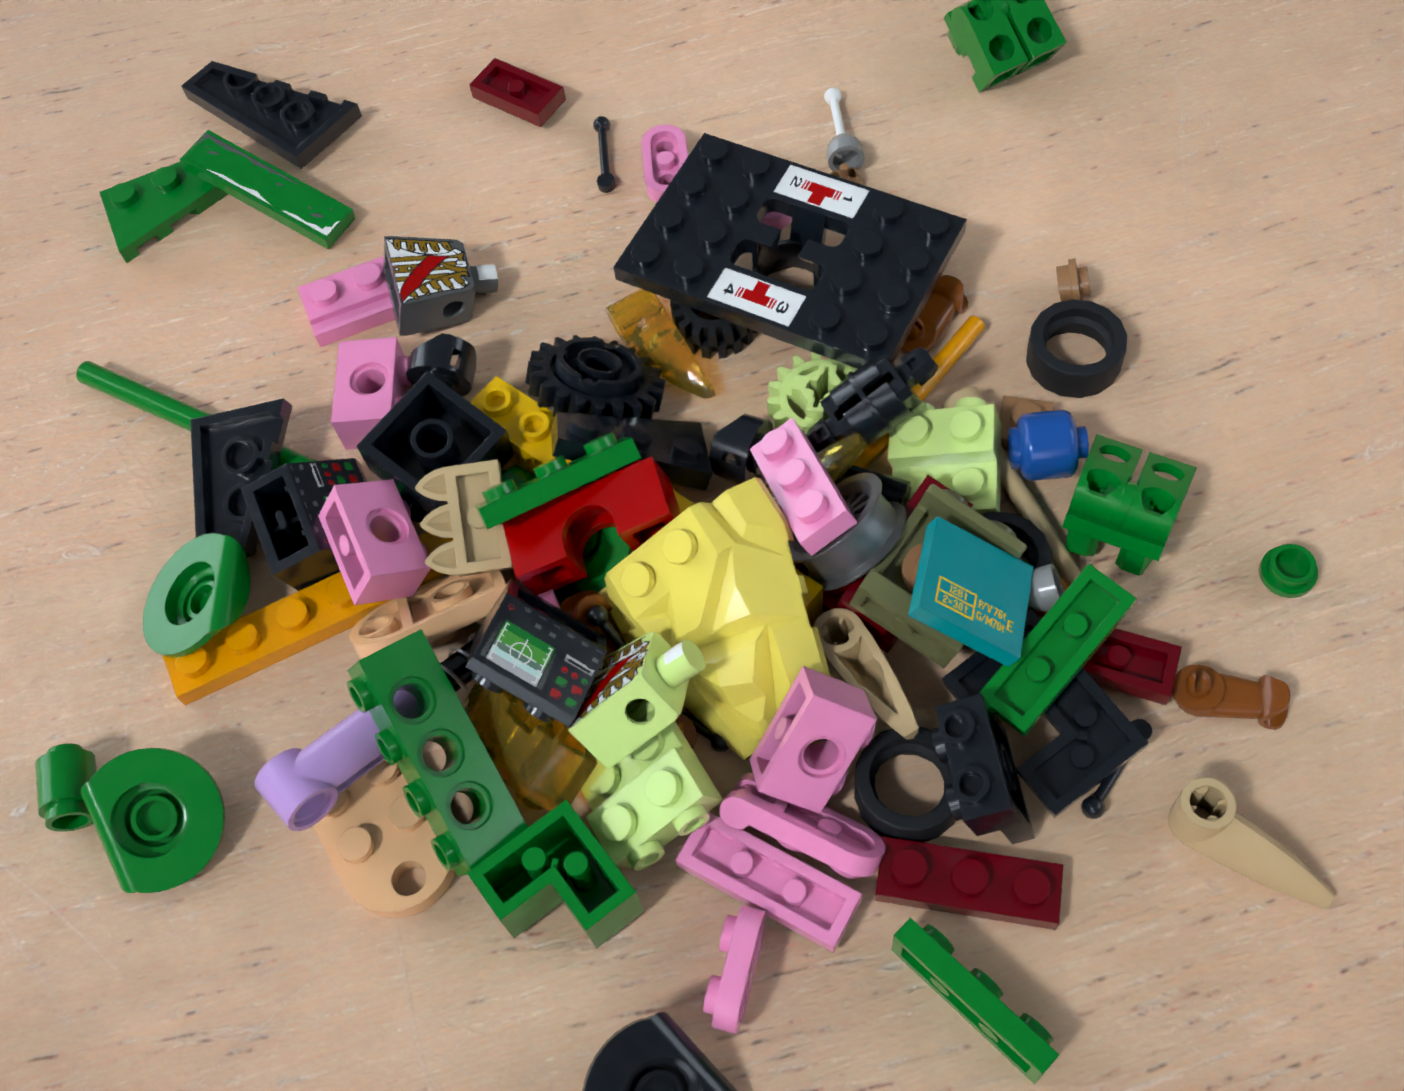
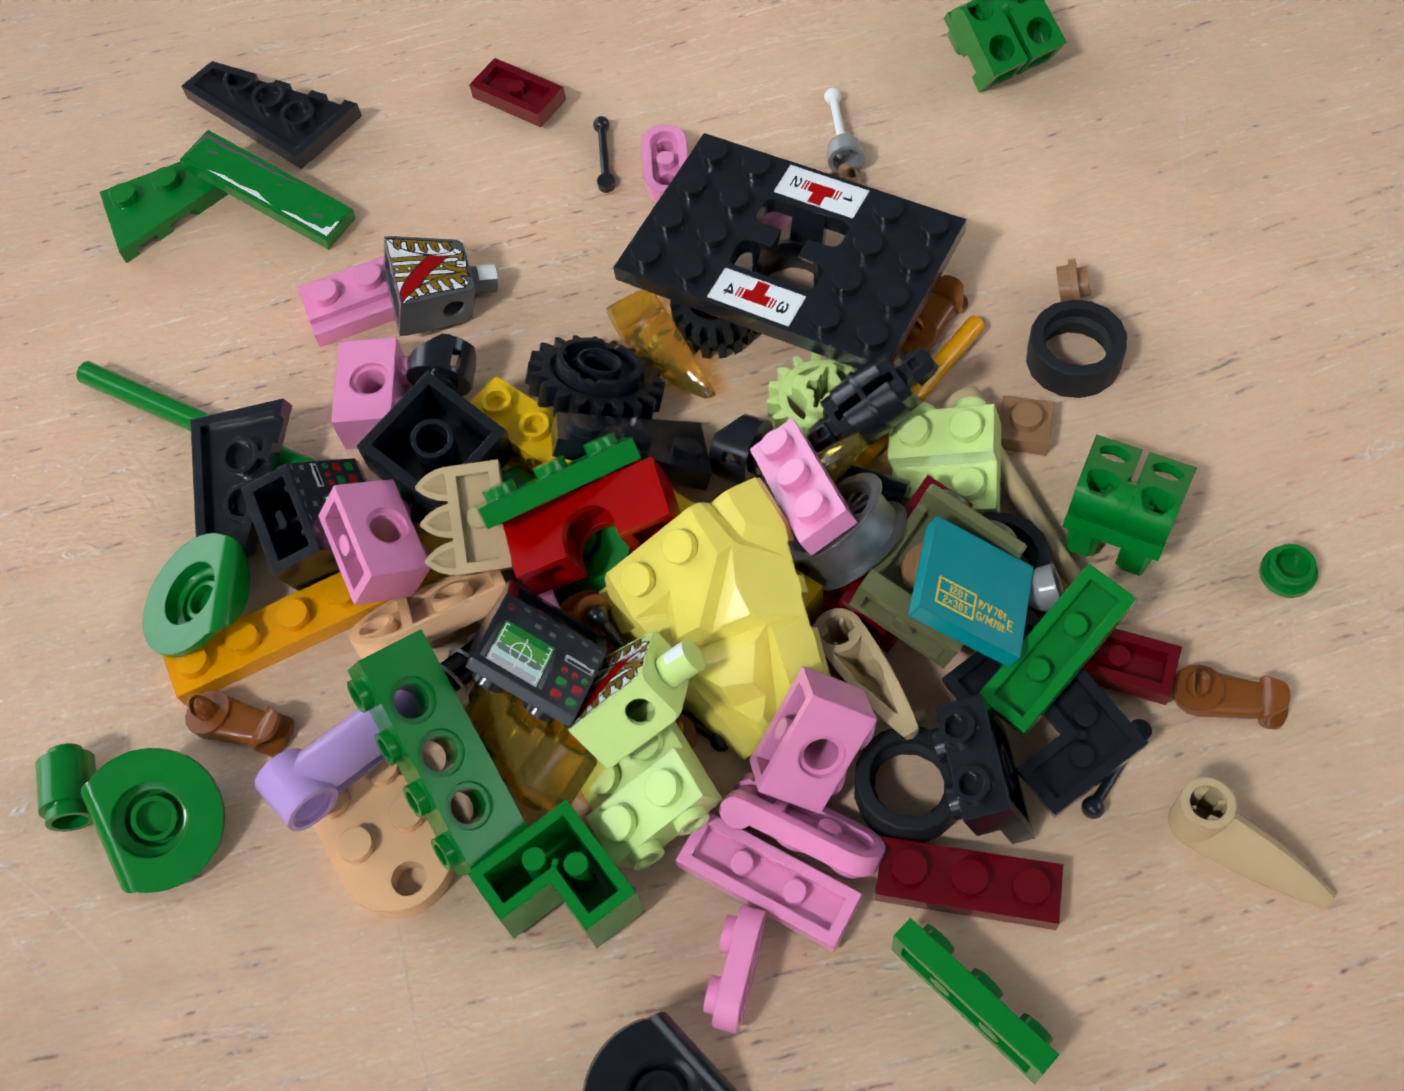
(226, 719): none -> dark orange piece
(1047, 445): blue head -> none

